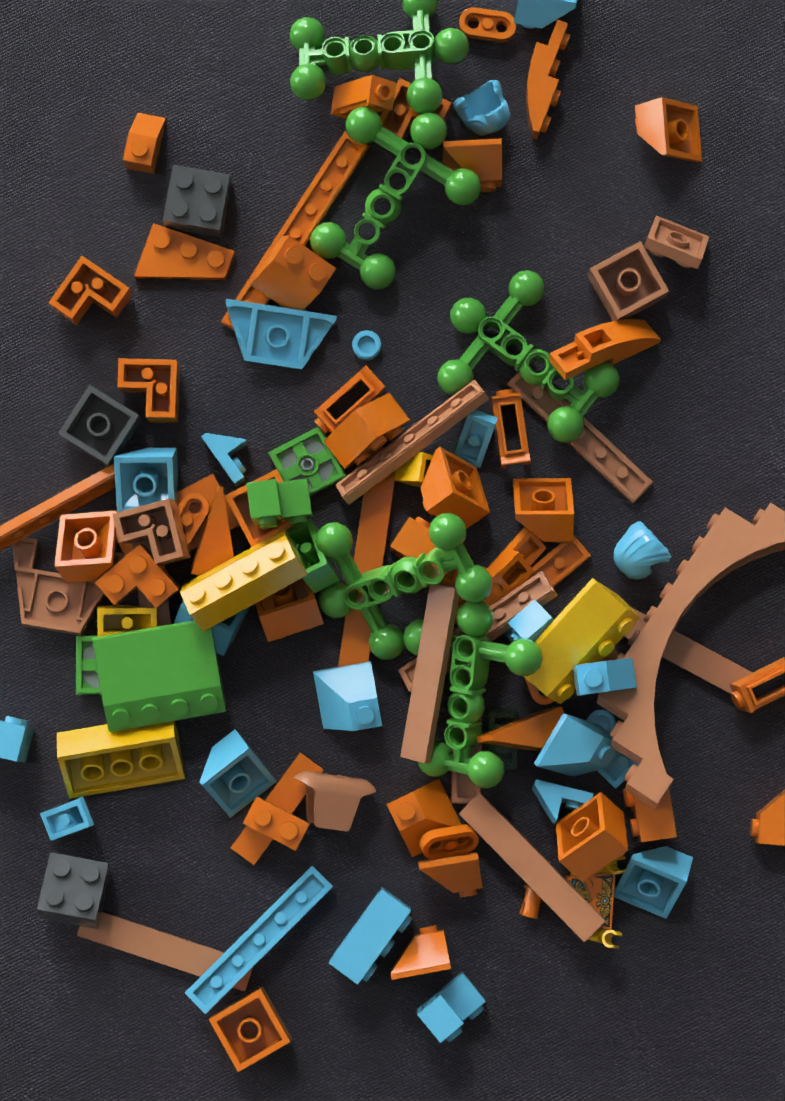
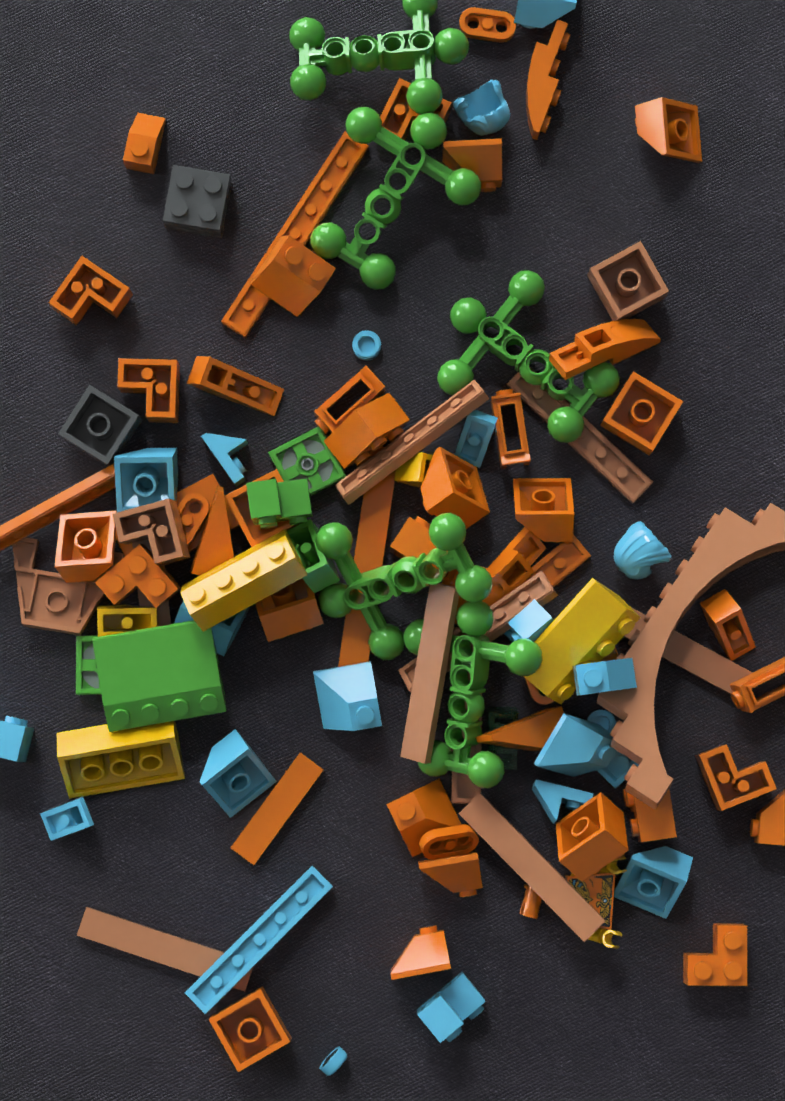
(73, 890): dark grey brick -> none
(178, 255): orange wing -> none
(234, 385): none -> orange slope
(276, 823): orange brick -> none
(277, 333): medium azure wing -> none
(333, 798): nougat piece -> none
(333, 1061): none -> medium azure tile
(363, 92): orange window -> none
(371, 936): medium azure piece -> none
(641, 413): none -> orange brick
(676, 242): nougat plate -> none
(725, 965): none -> orange brick
(727, 784): none -> orange brick
(728, 624): none -> orange slope

